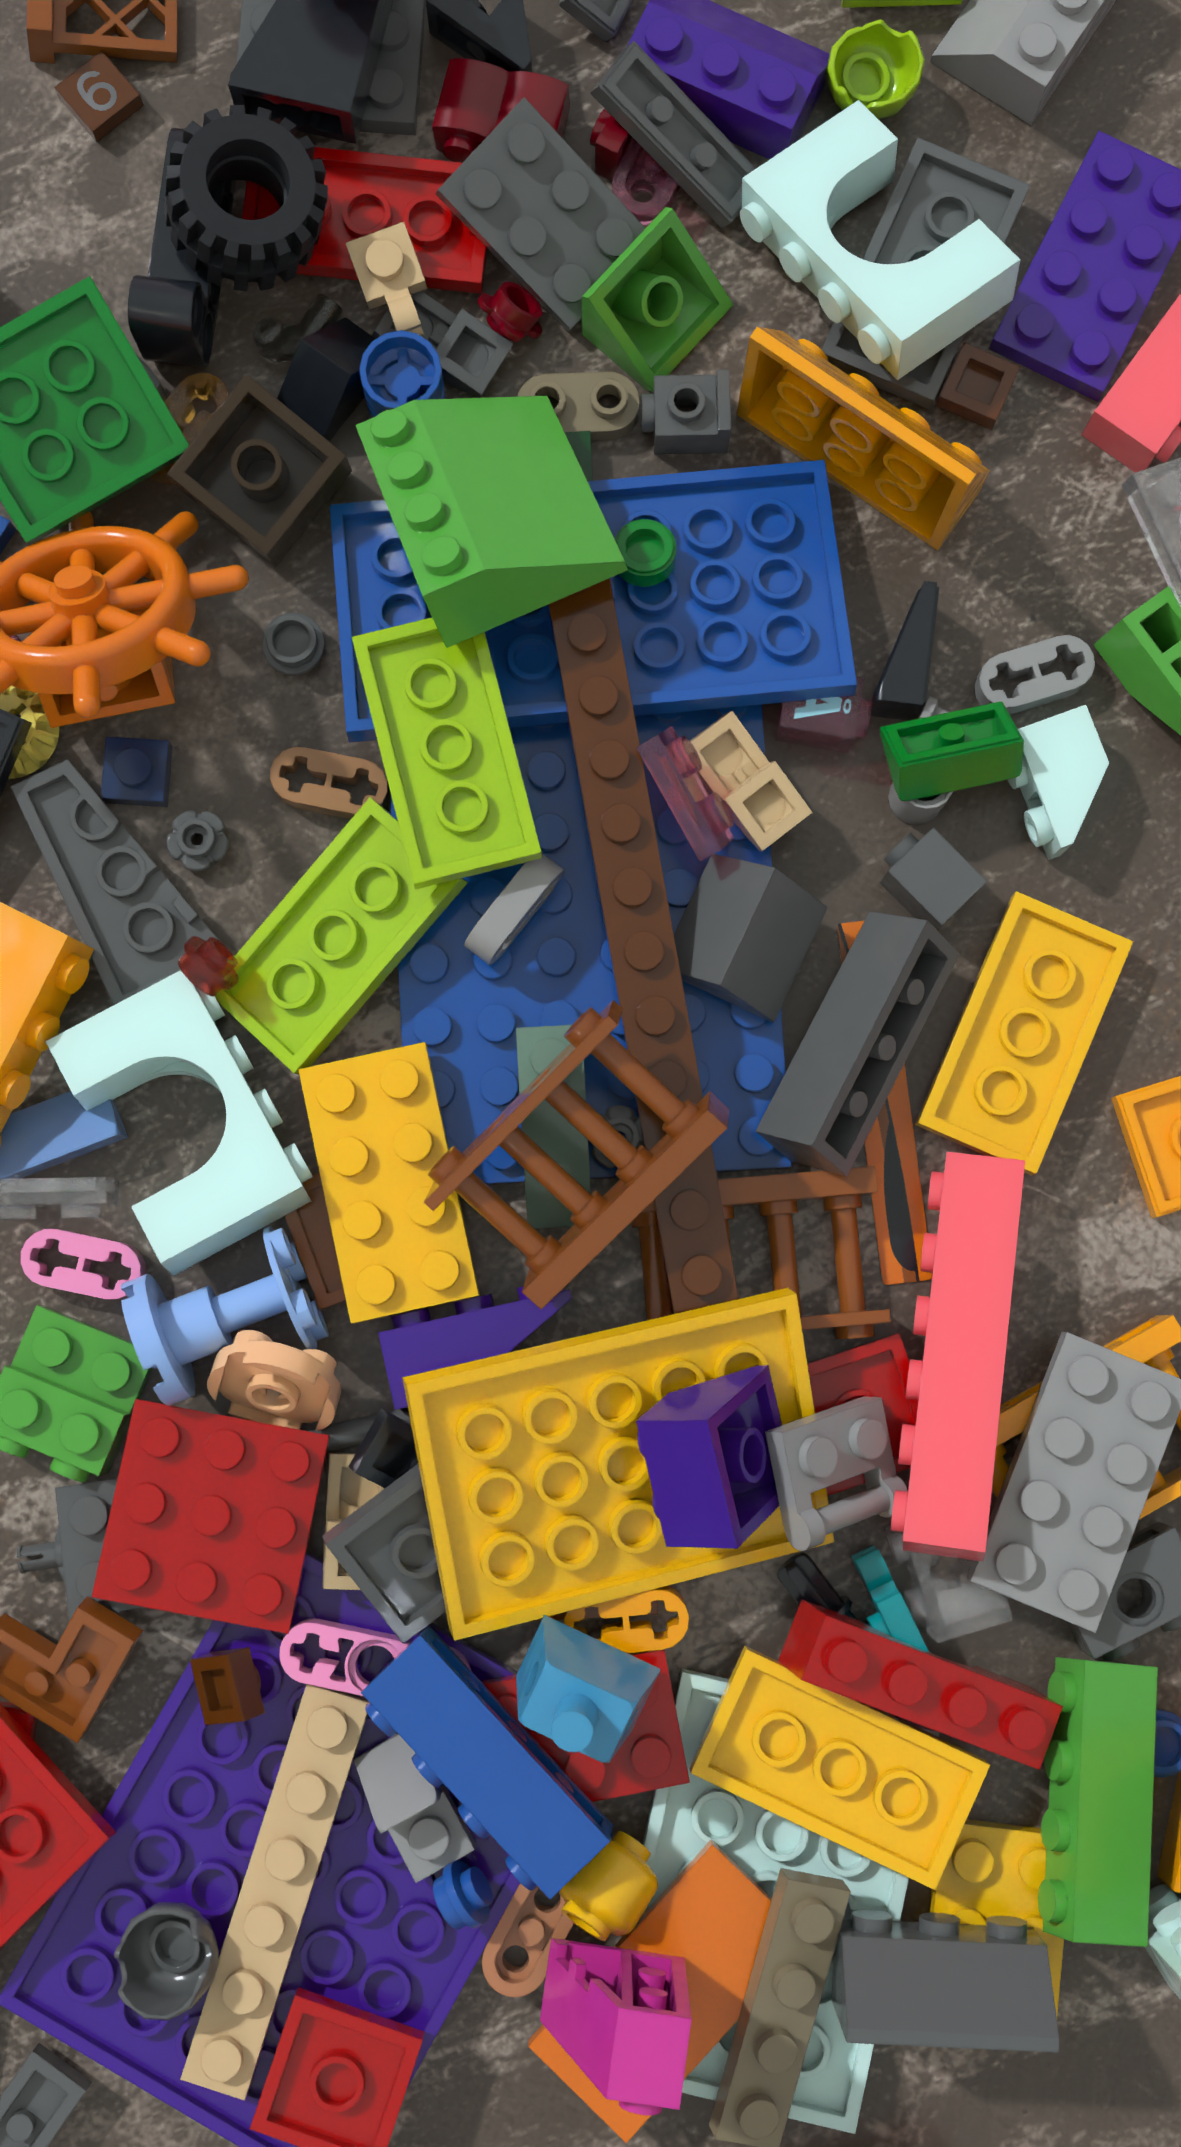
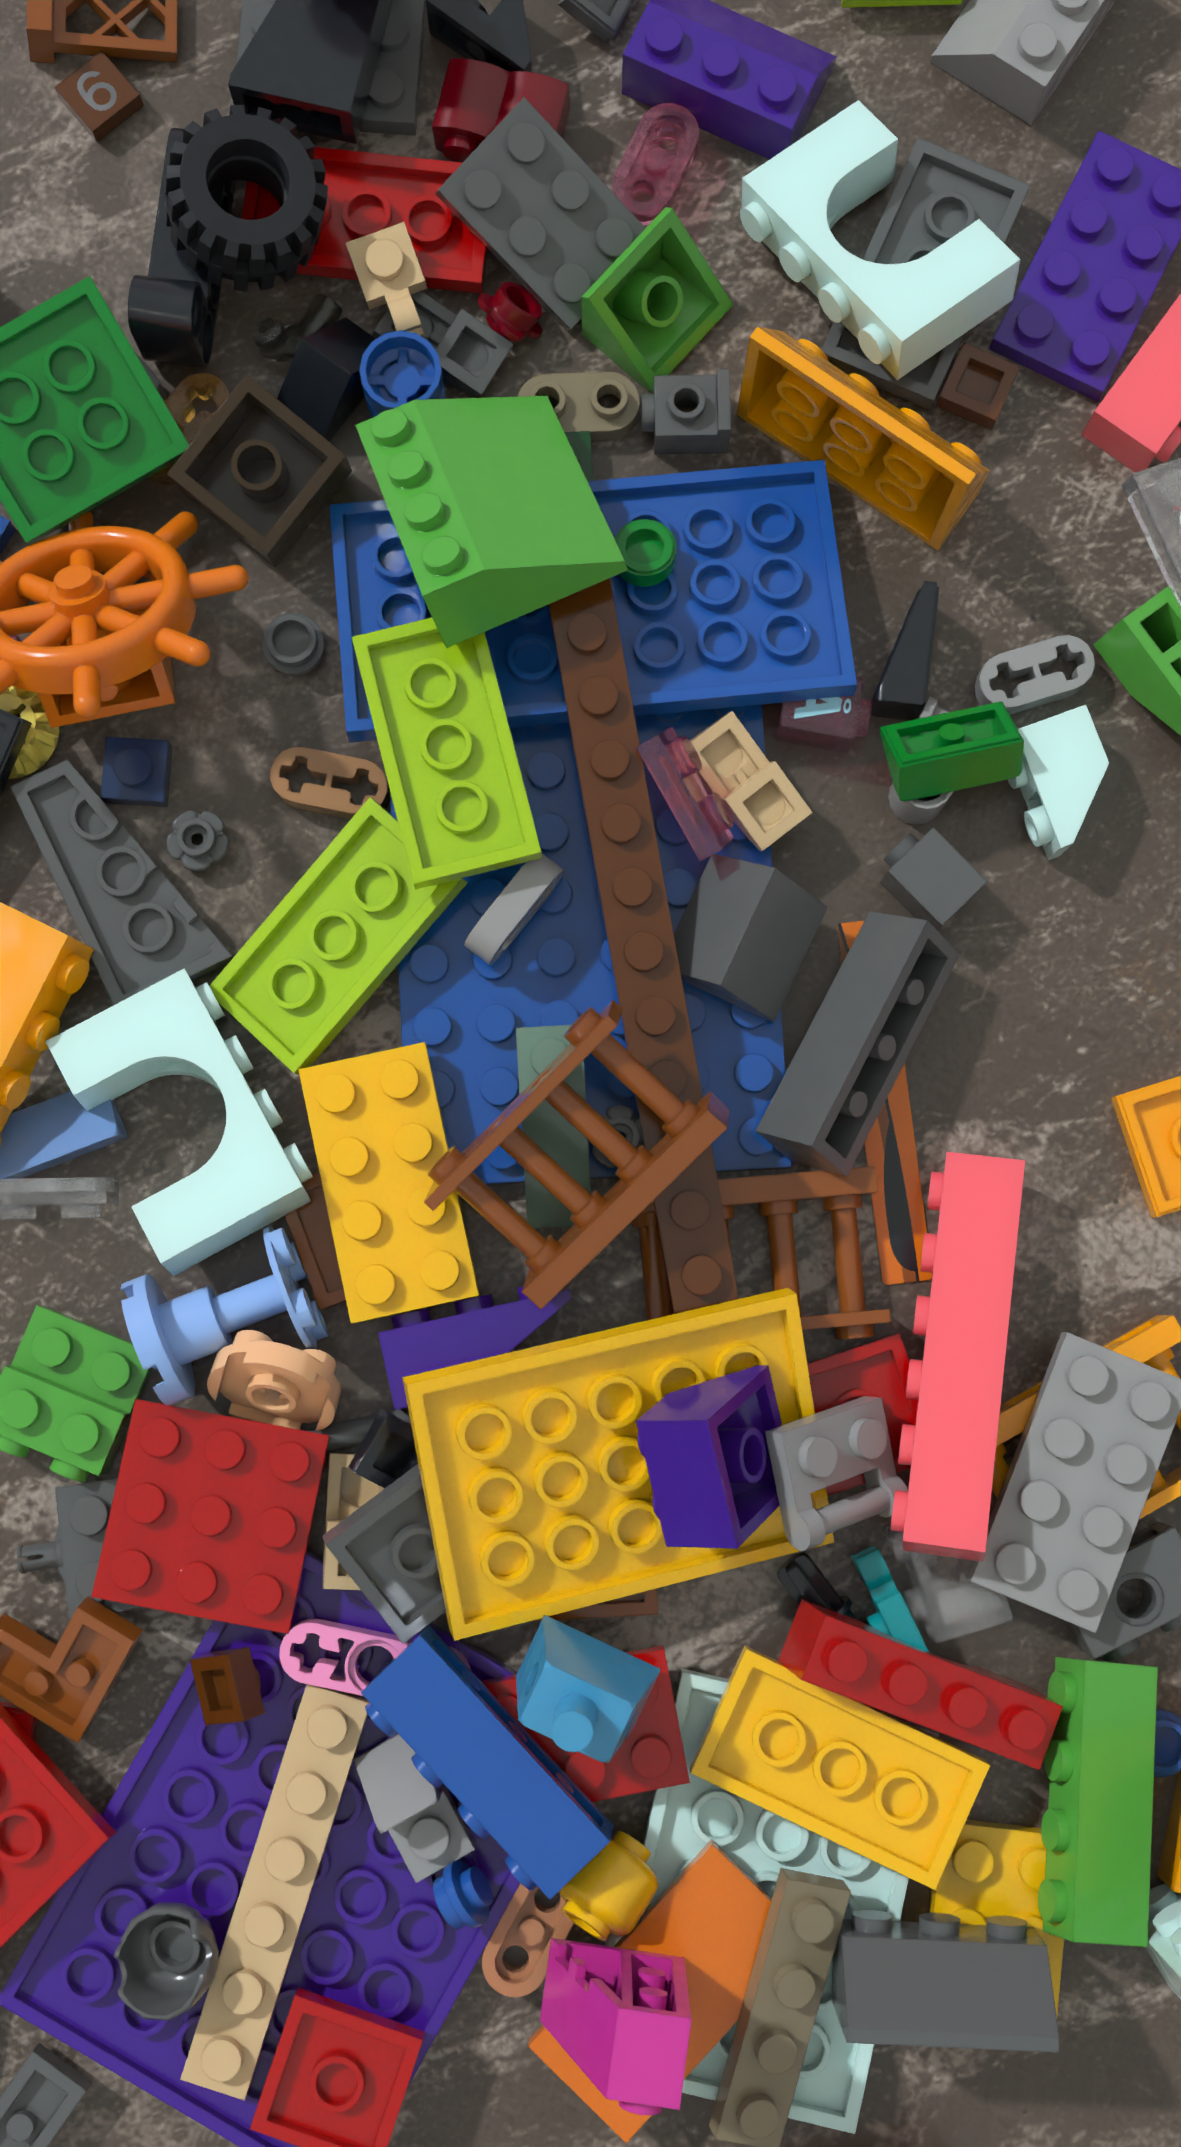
(87, 1249): bright pink beam -> none
(209, 965): clear red plate -> none
(610, 144): dark red plate -> none
(638, 1635): light orange beam -> none
(674, 133): dark grey tile -> none
(875, 68): lime hair -> none
(1024, 1032): yellow plate -> none

